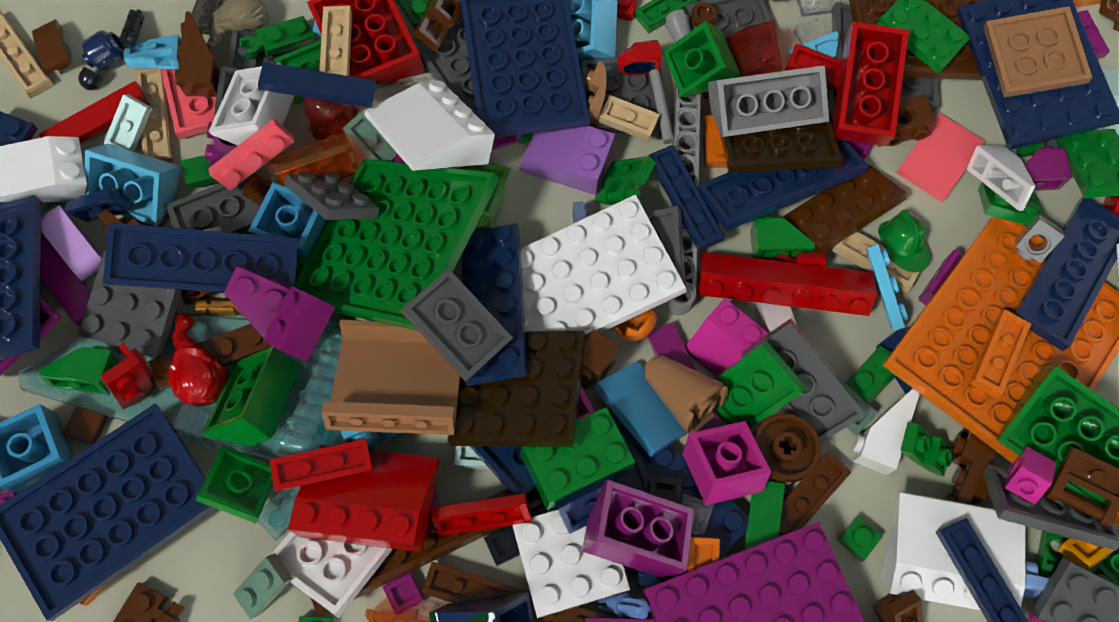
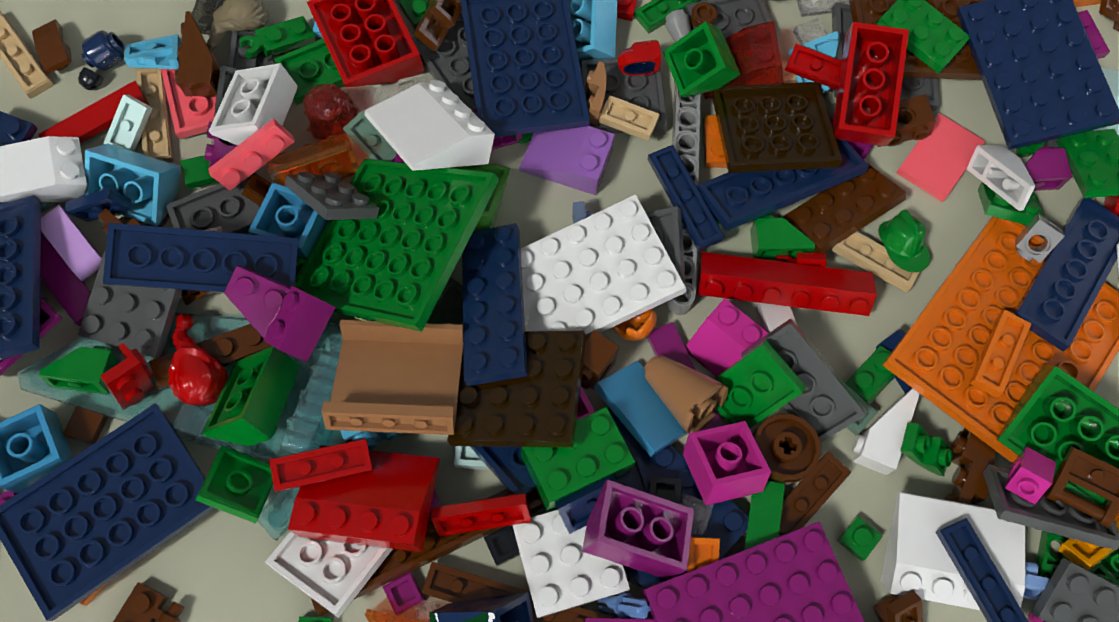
(131, 28): black axle -> none
(217, 307): pearl gold axle -> none
(262, 585): sand green plate -> none
(316, 85): dark blue tile -> none
(336, 40): tan plate -> none
(456, 324): dark grey plate -> none
(622, 179): green plate -> none
(661, 106): light grey bar -> none
(769, 101): light grey slope -> none
(887, 287): medium azure plate -> none
(940, 276): magenta slope -> none
(1037, 52): medium nougat plate -> none

